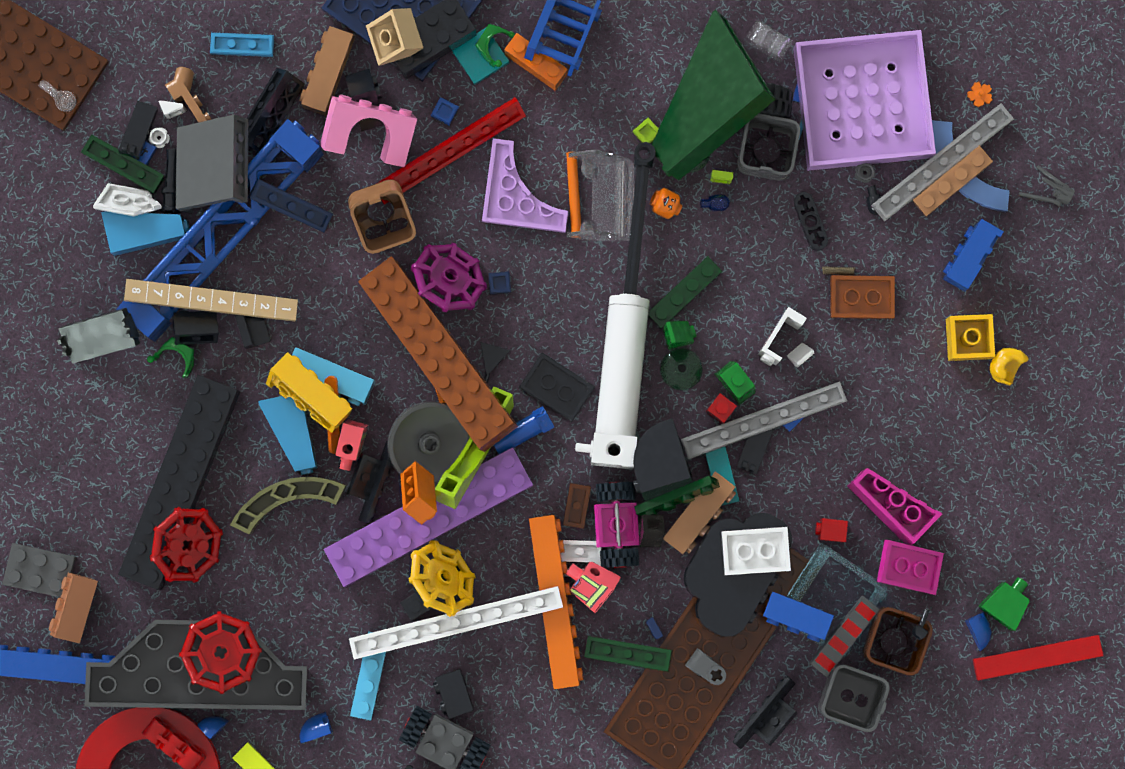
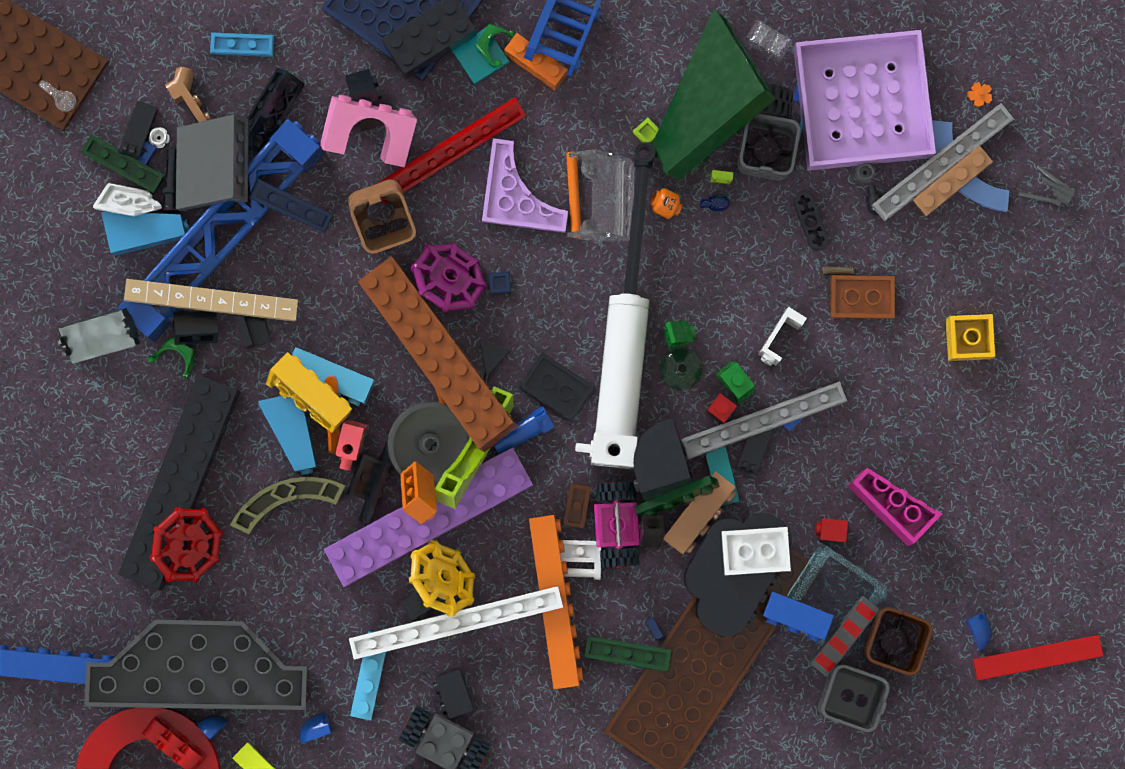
(37, 569): dark grey plate -> none
(73, 607): nougat brick -> none
(172, 109): white slope -> none
(216, 664): red plate -> none
(327, 70): medium nougat brick -> none
(394, 36): tan slope -> none
(444, 111): blue tile -> none
(592, 584): coral torso -> none
(684, 292): dark green plate -> none
(703, 665): dark grey piece -> none
(770, 718): black bracket -> none
(800, 354): white slope -> none
(910, 567): dark pink plate -> none
(919, 631): black hand -> none
(971, 254): blue wedge -> none
(1005, 364): yellow hair -> none
(1007, 603): green torso -> none

